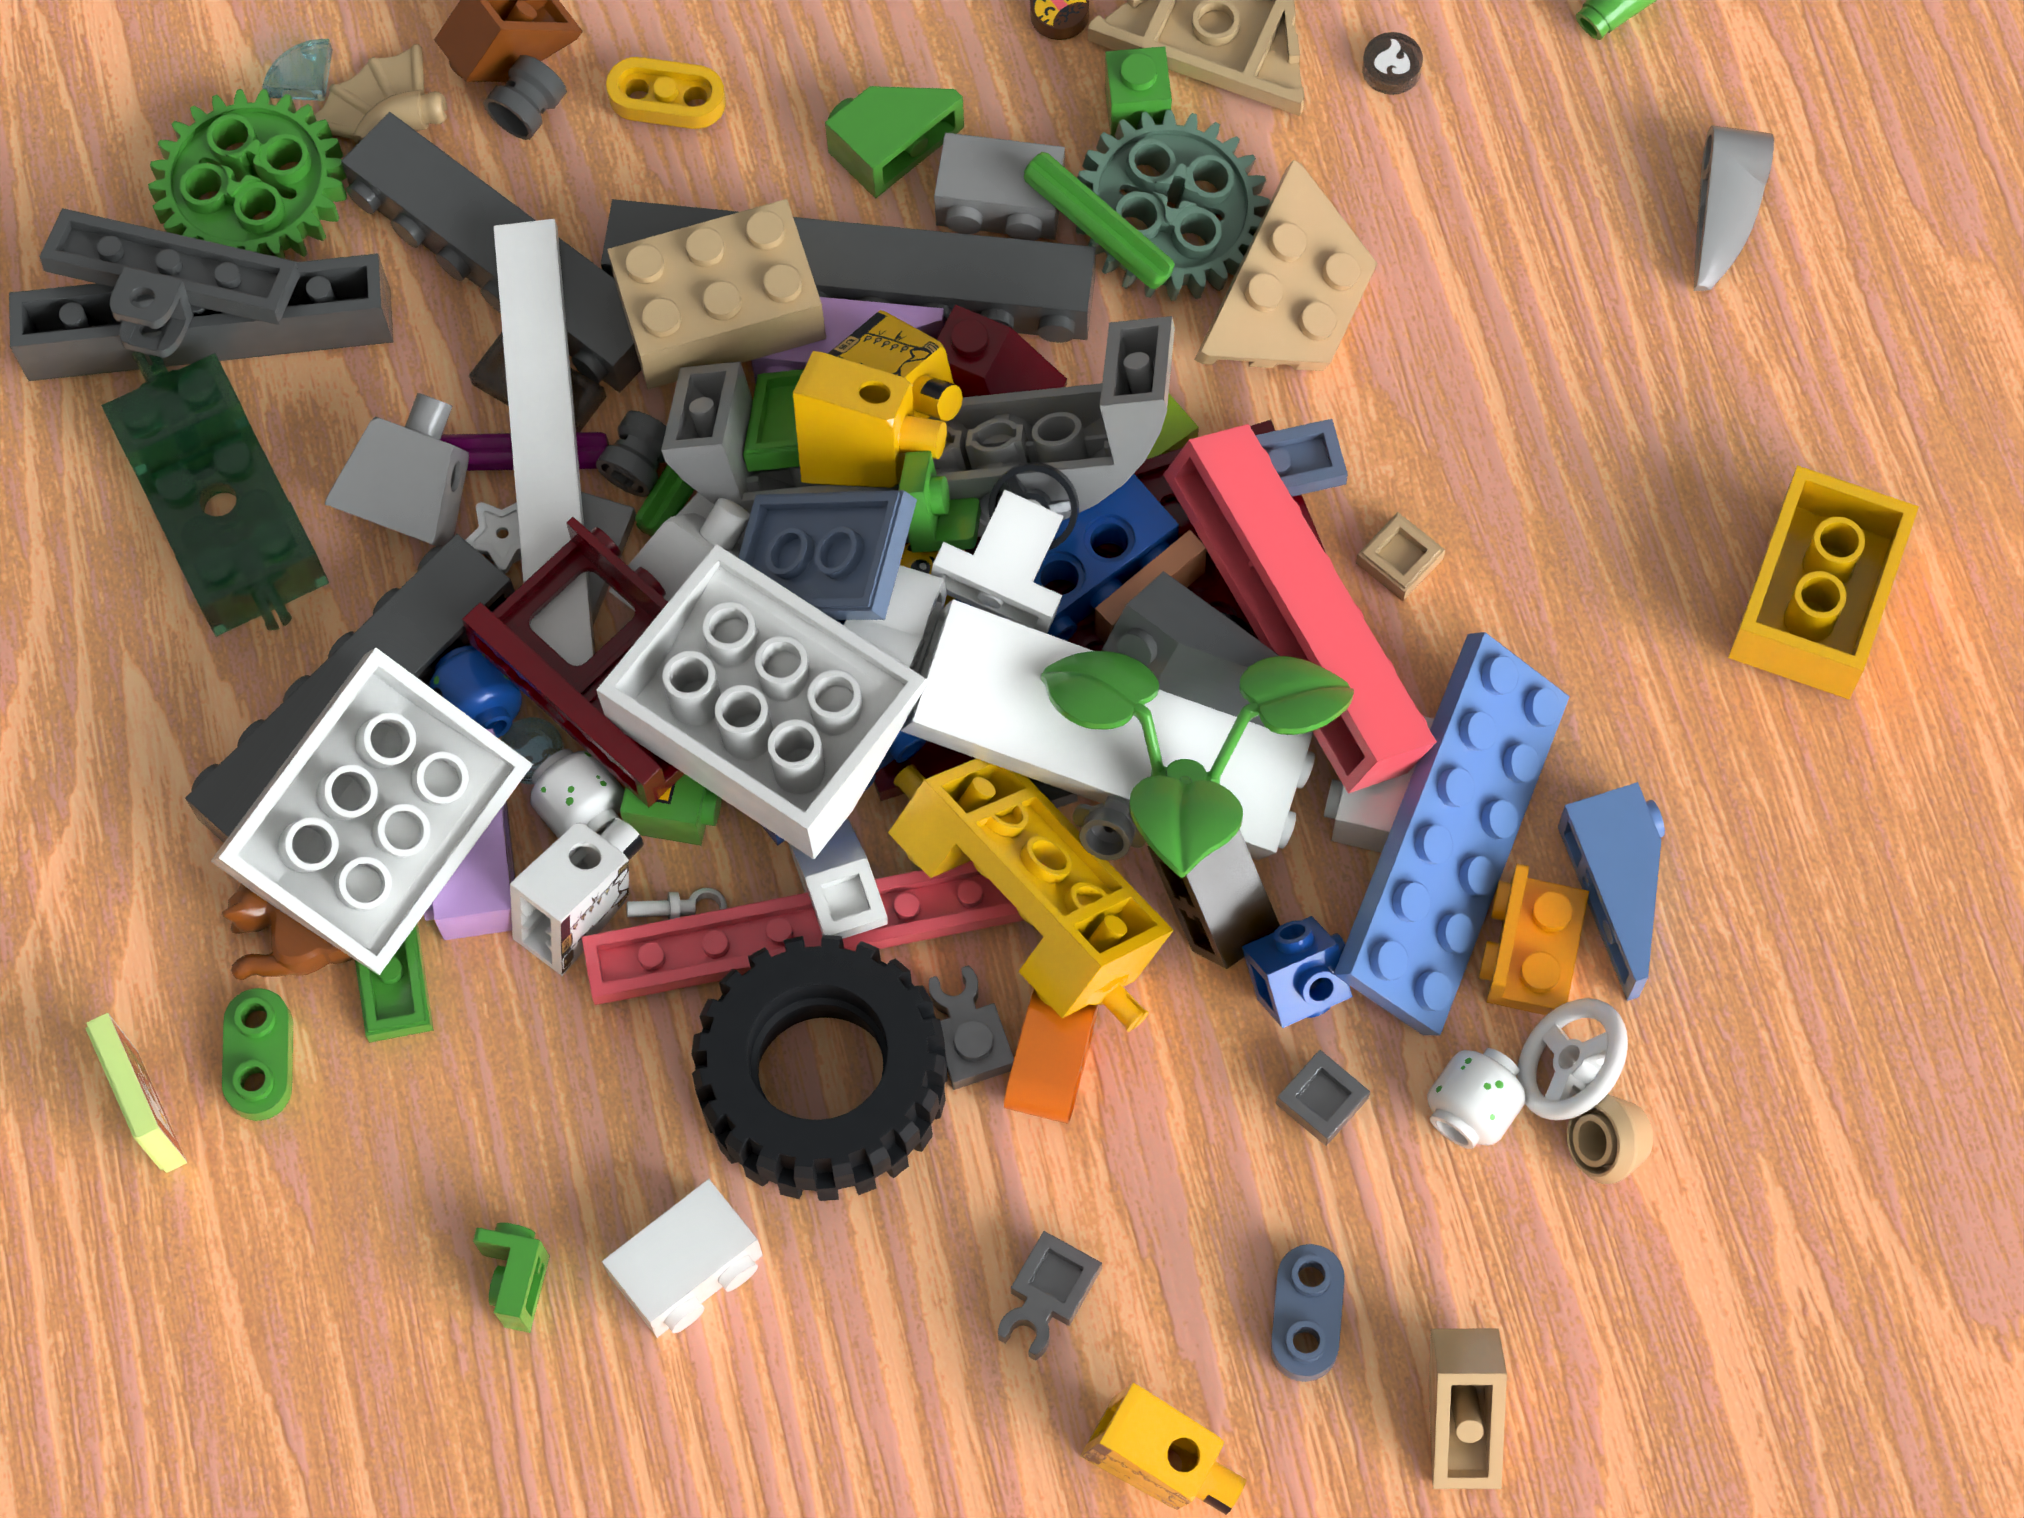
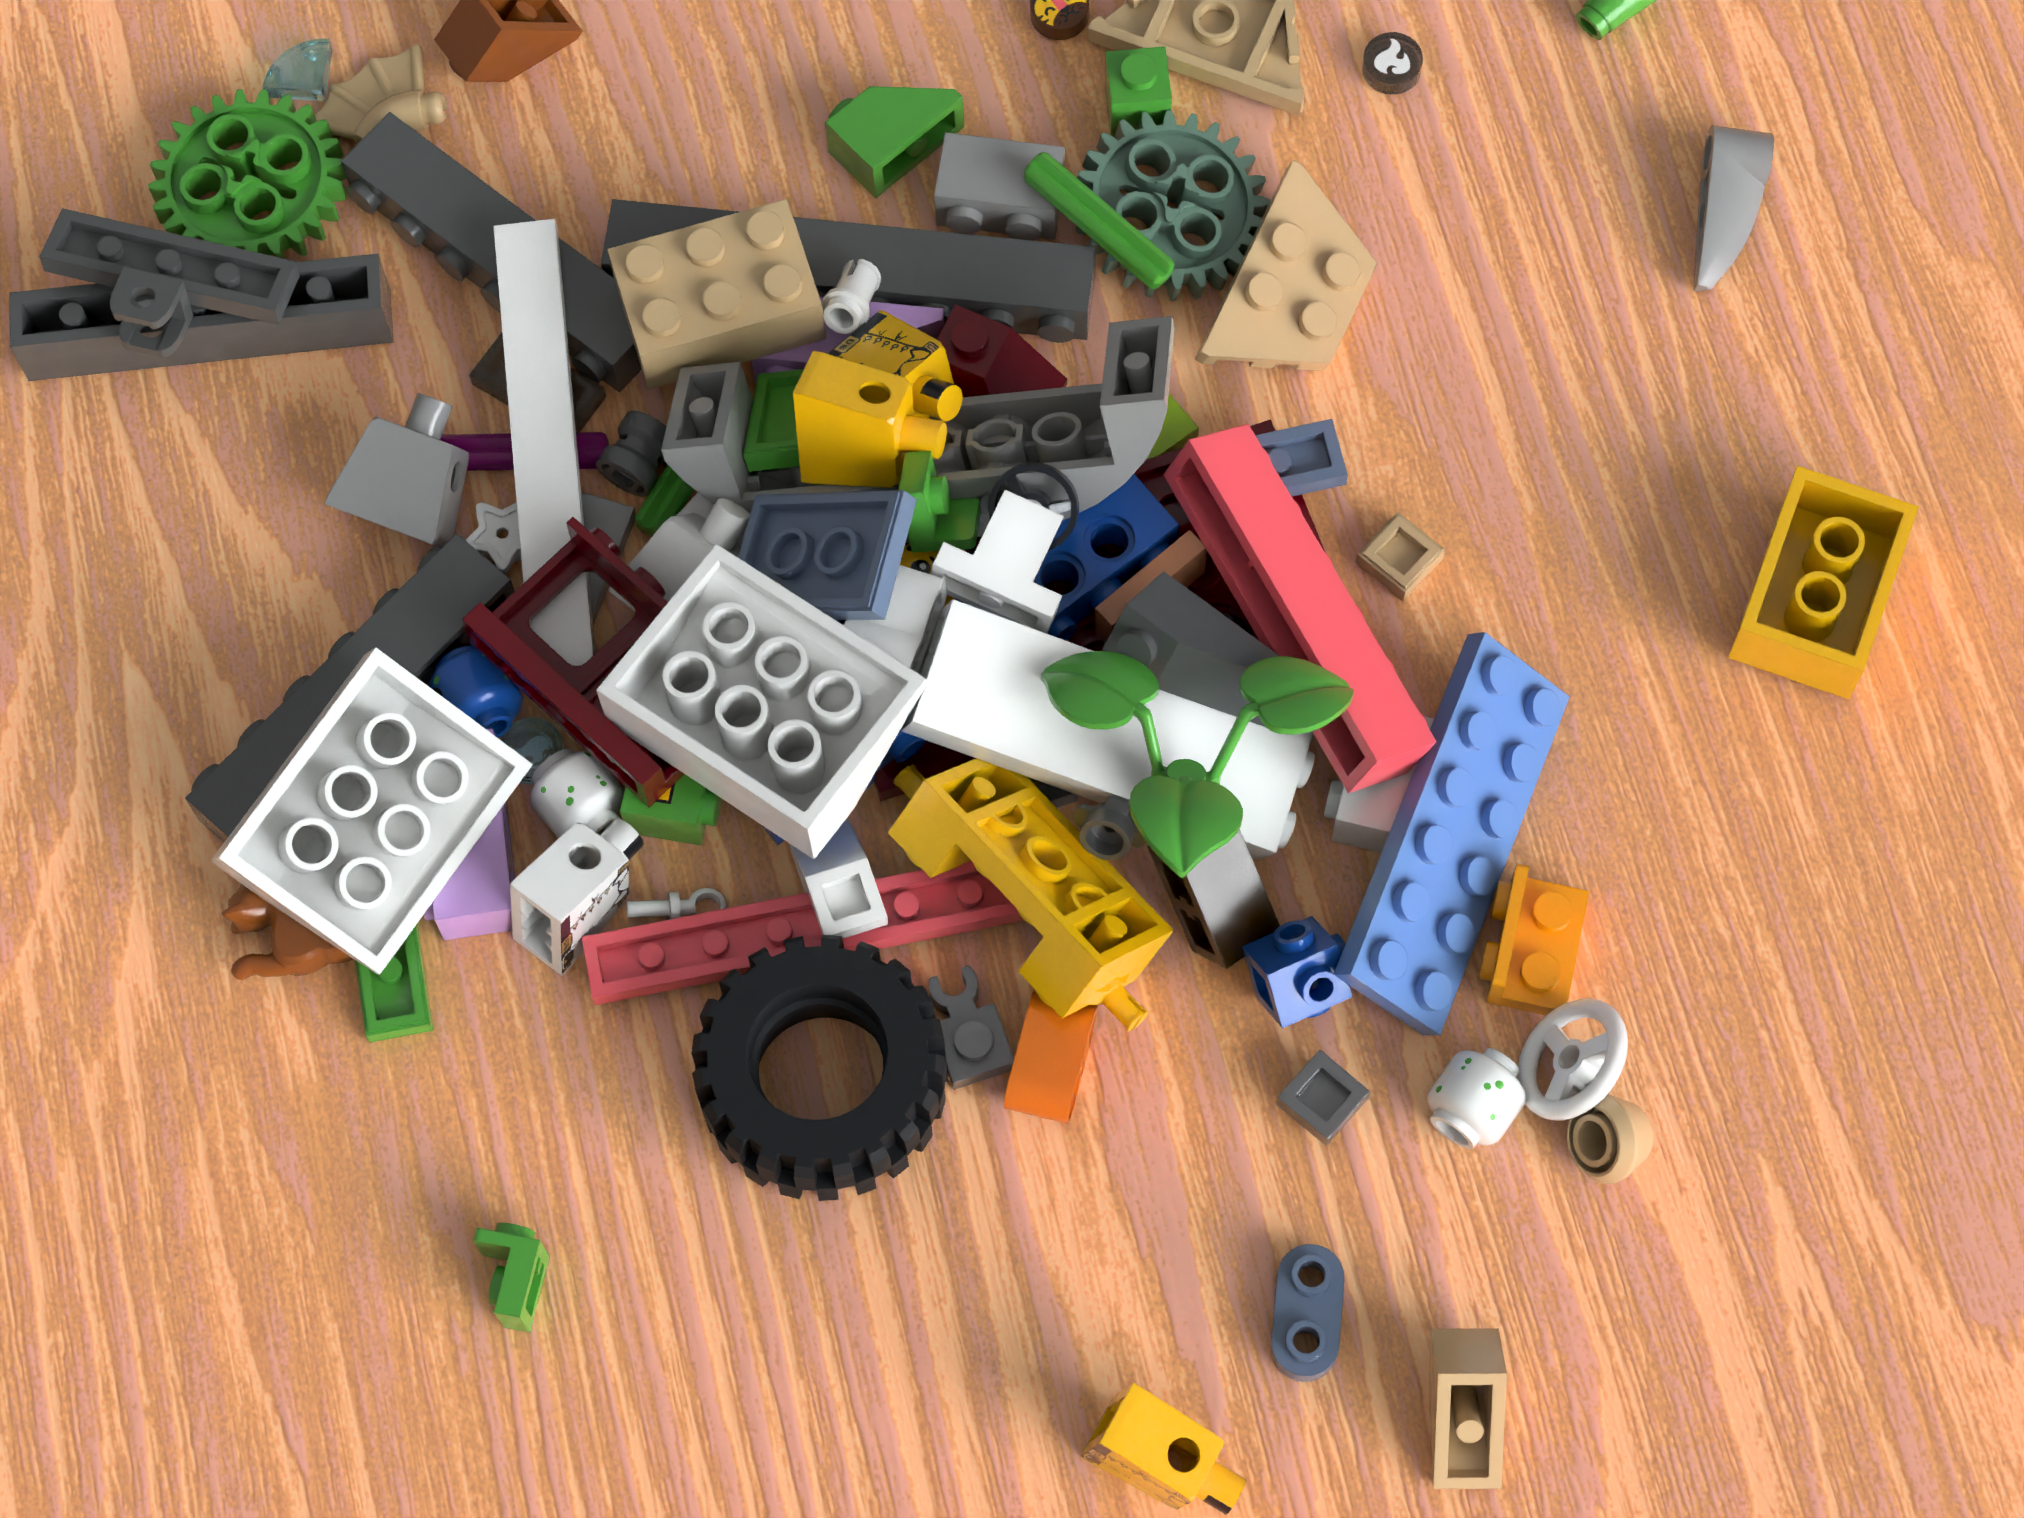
(135, 1093): yellowish green tile -> none
(195, 442): clear green brick -> none
(257, 1050): bright green plate -> none
(525, 97): dark grey wheel -> none
(668, 91): yellow plate -> none
(684, 1260): white brick -> none
(848, 304): none -> white pin
(1052, 1286): flat silver plate -> none
(1617, 858): medium blue slope -> none

